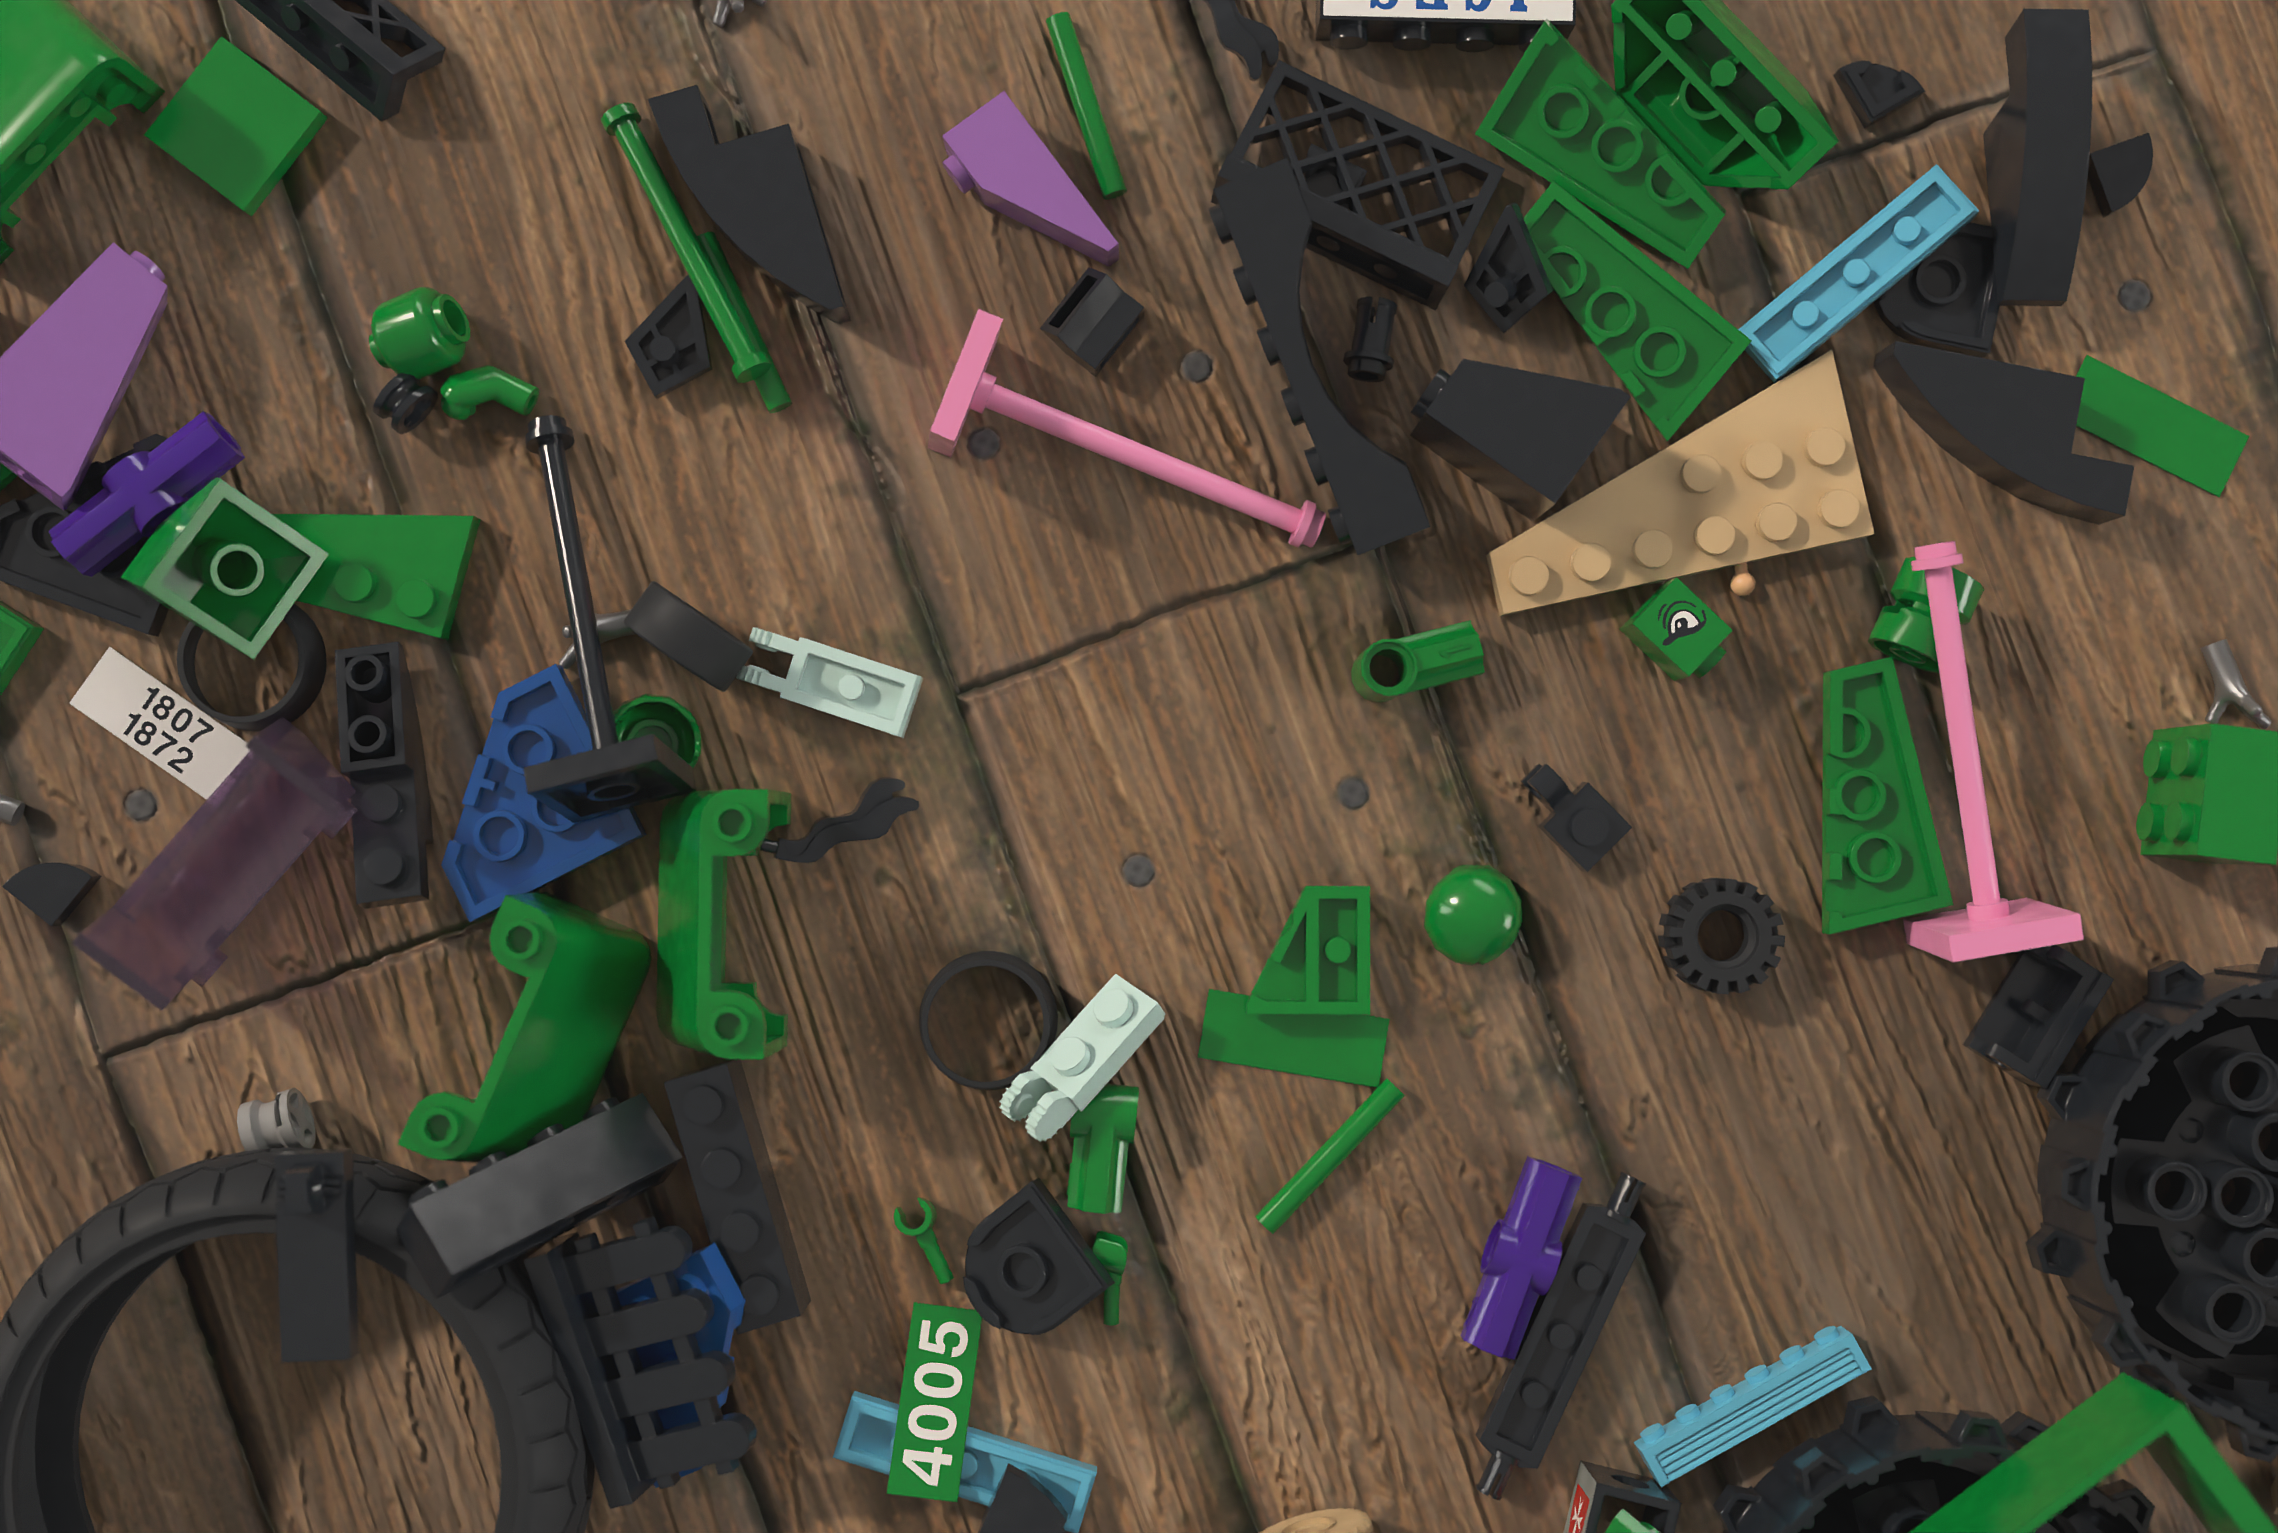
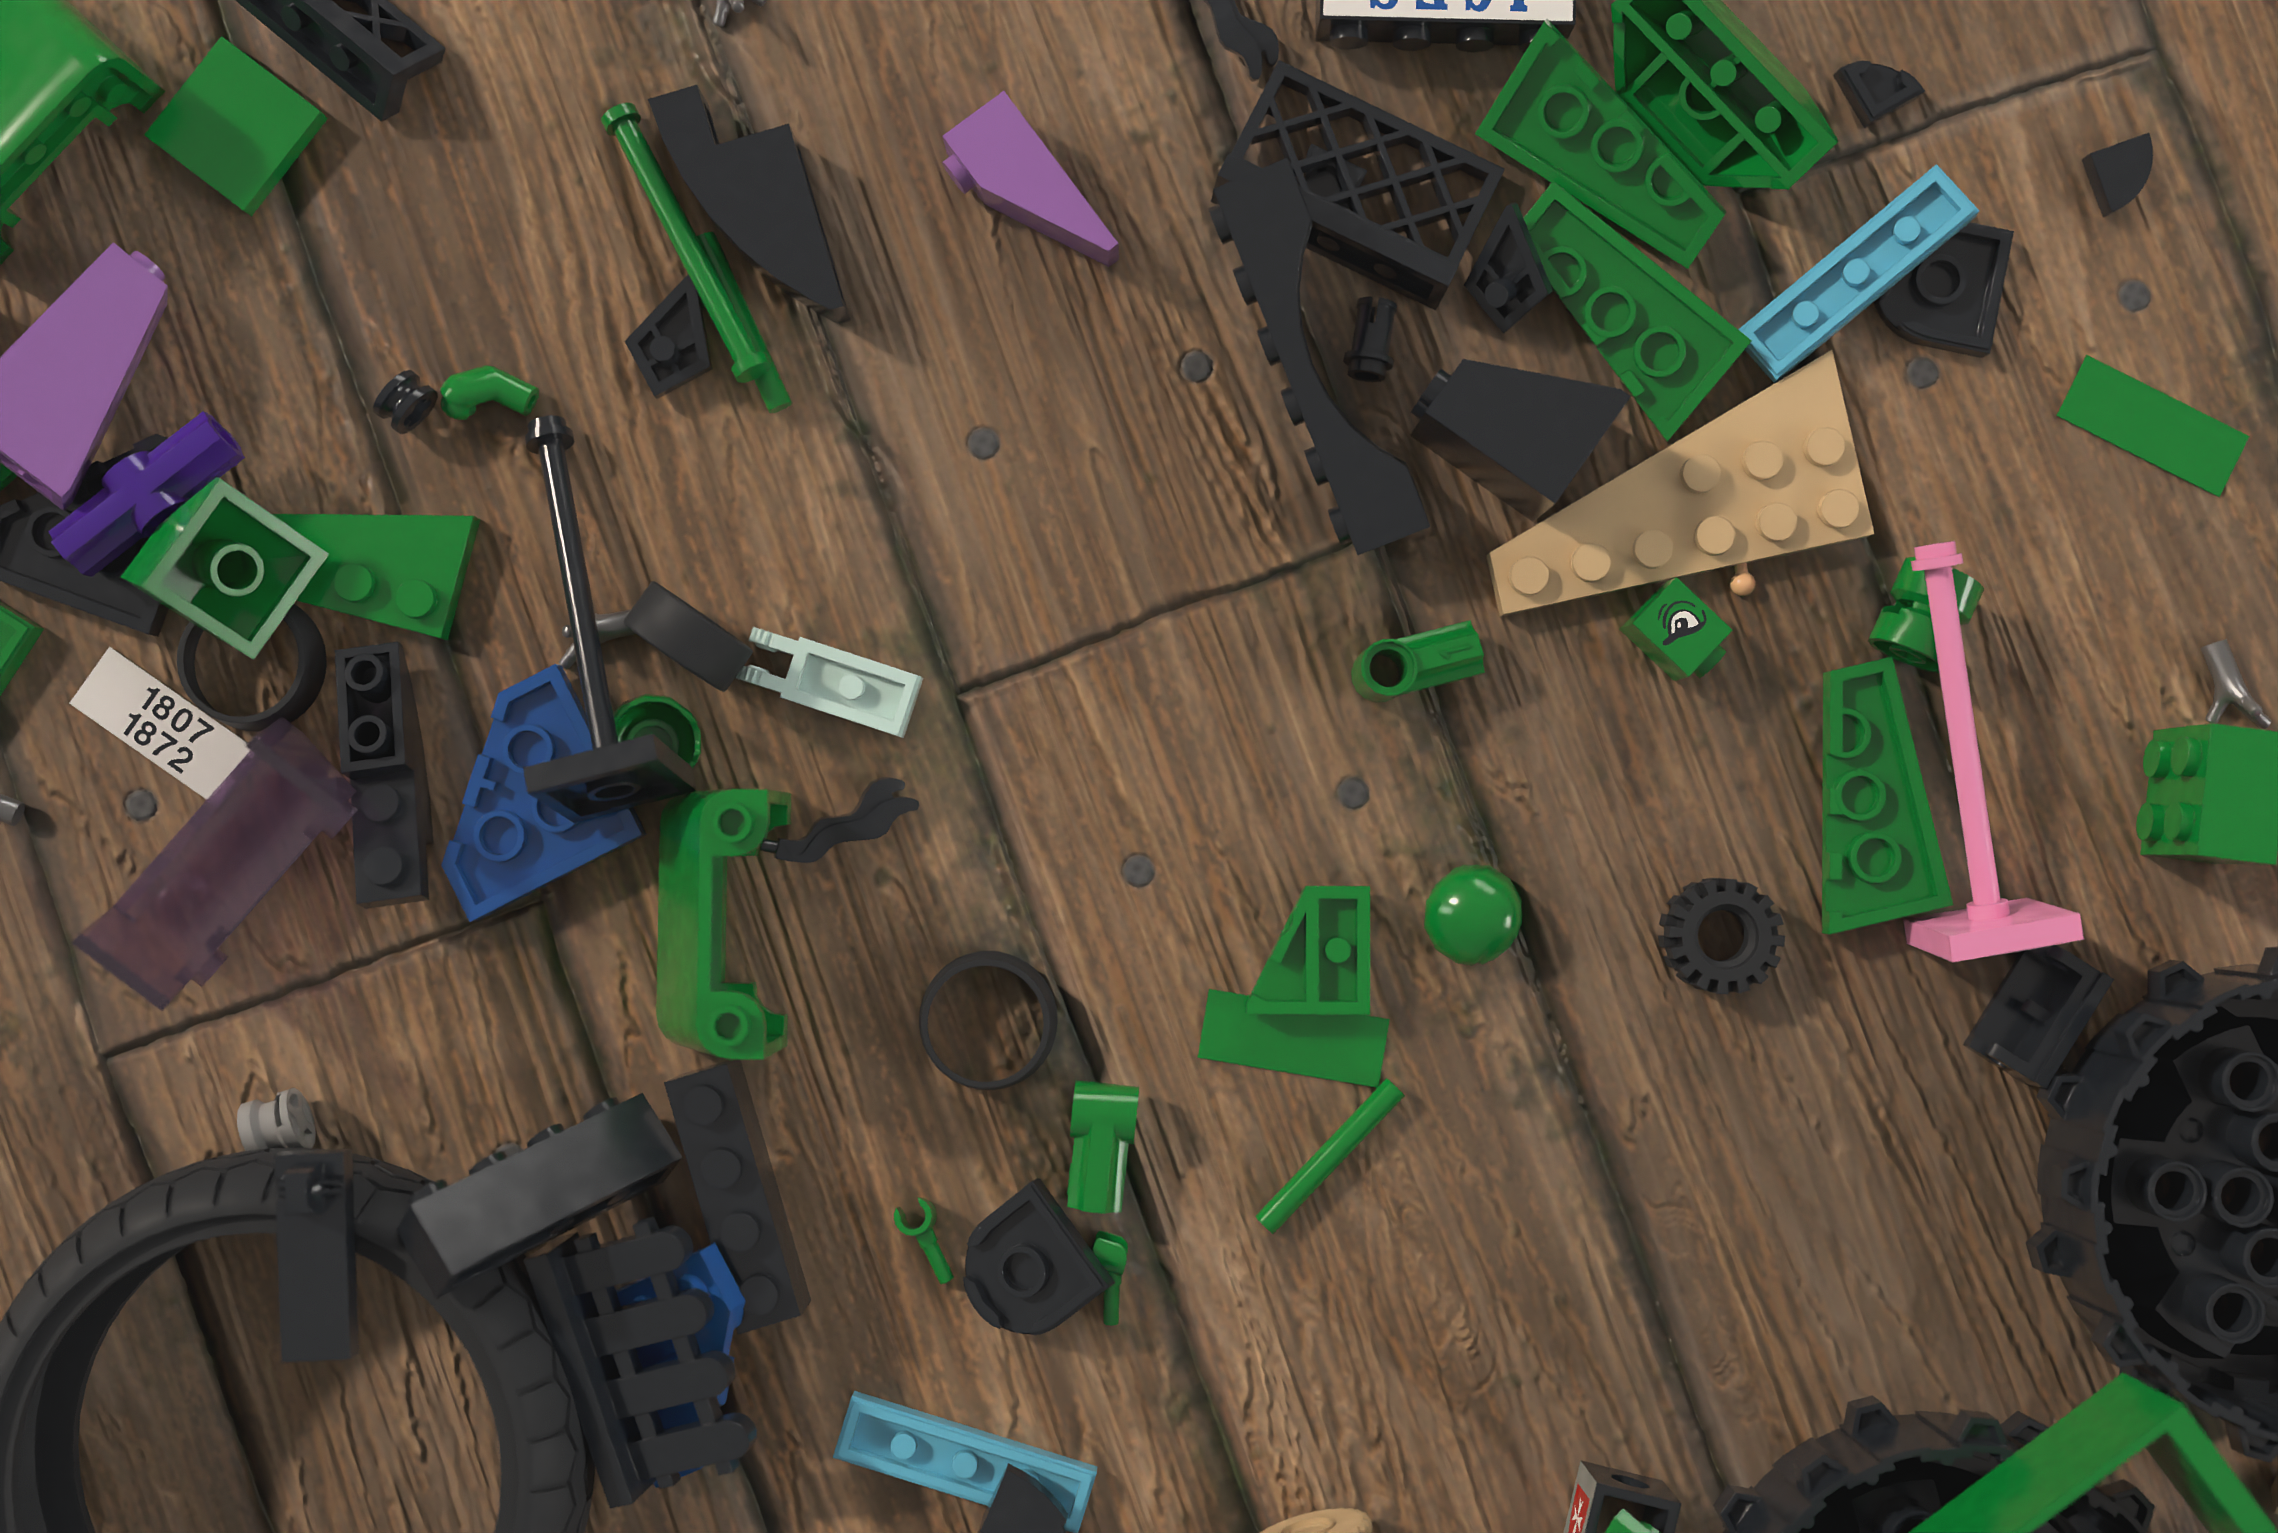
(52, 889): black tile -> none
(419, 332): green head -> none
(559, 1038): green windscreen -> none
(935, 1402): green sticker -> none
(976, 390): bright pink tile -> none
(1082, 1058): light aqua hinge -> none
(1086, 105): green bar -> none
(1093, 320): black piece -> none
(1520, 1258): dark purple piece -> none
(1560, 1336): black plate -> none
(1579, 820): black plate -> none
(1752, 1404): medium azure piece -> none
(2007, 427): black slope -> none
(2040, 156): black slope -> none

